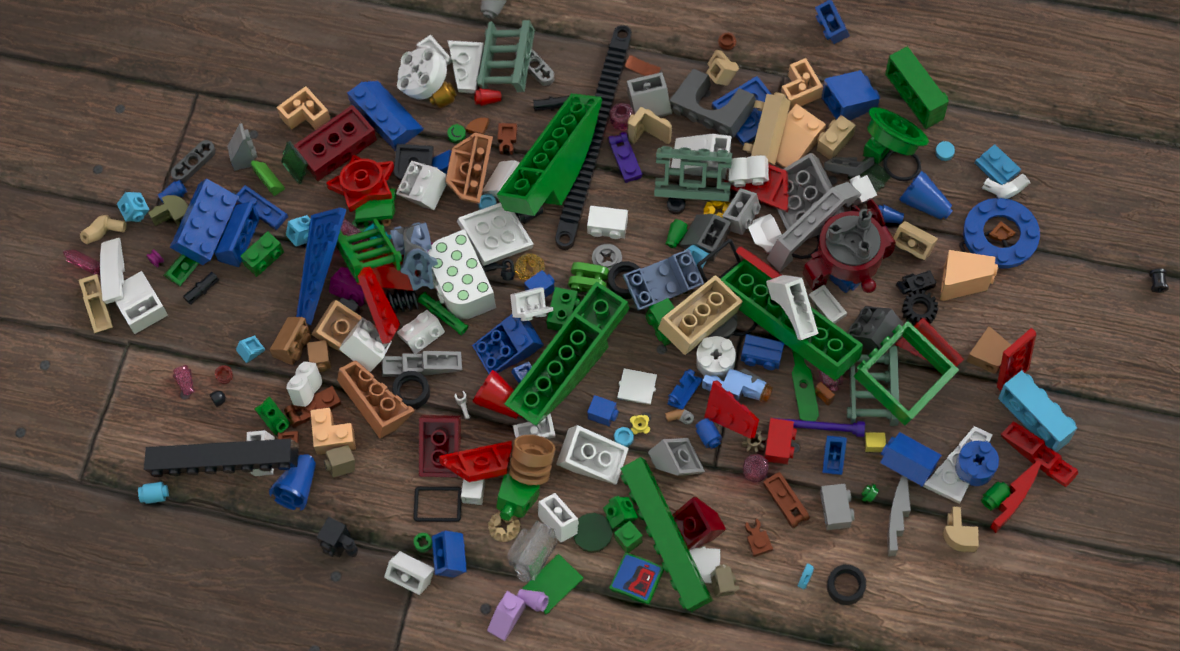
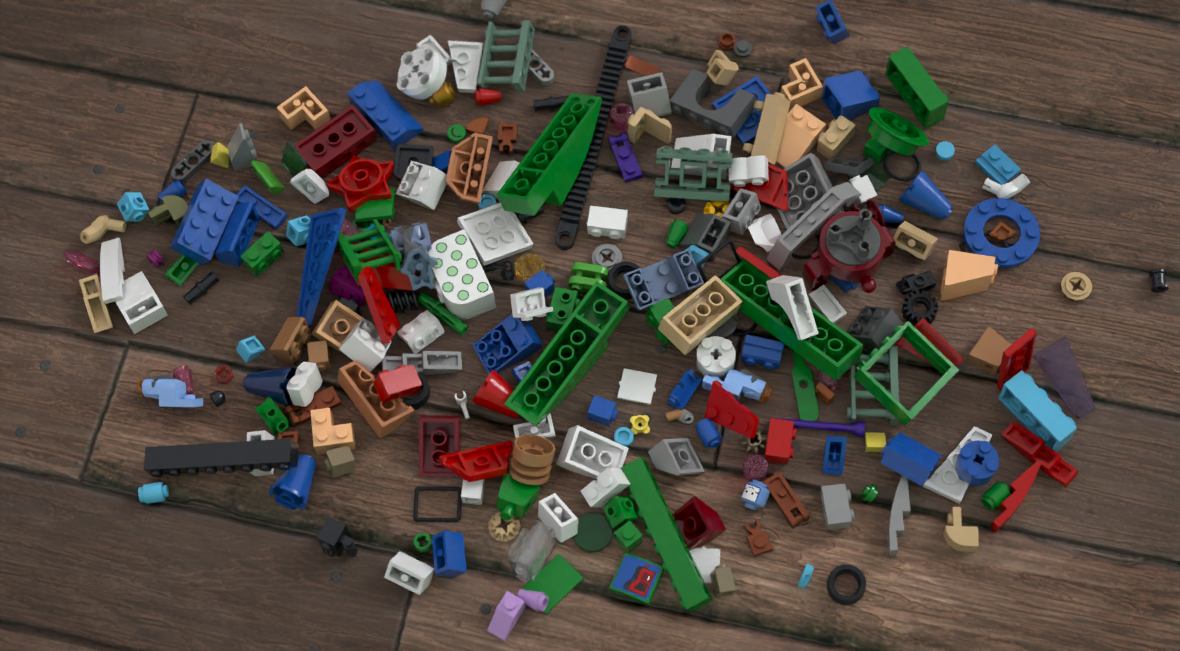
(168, 390): none -> light blue plate
(220, 155): none -> light yellow slope
(270, 384): none -> dark blue cone
(310, 185): none -> white slope
(397, 383): none -> brick
(609, 485): none -> white piece
(742, 48): none -> dark grey plate
(755, 494): none -> medium blue head
(1064, 373): none -> clear purple wing
(1072, 279): none -> tan gear

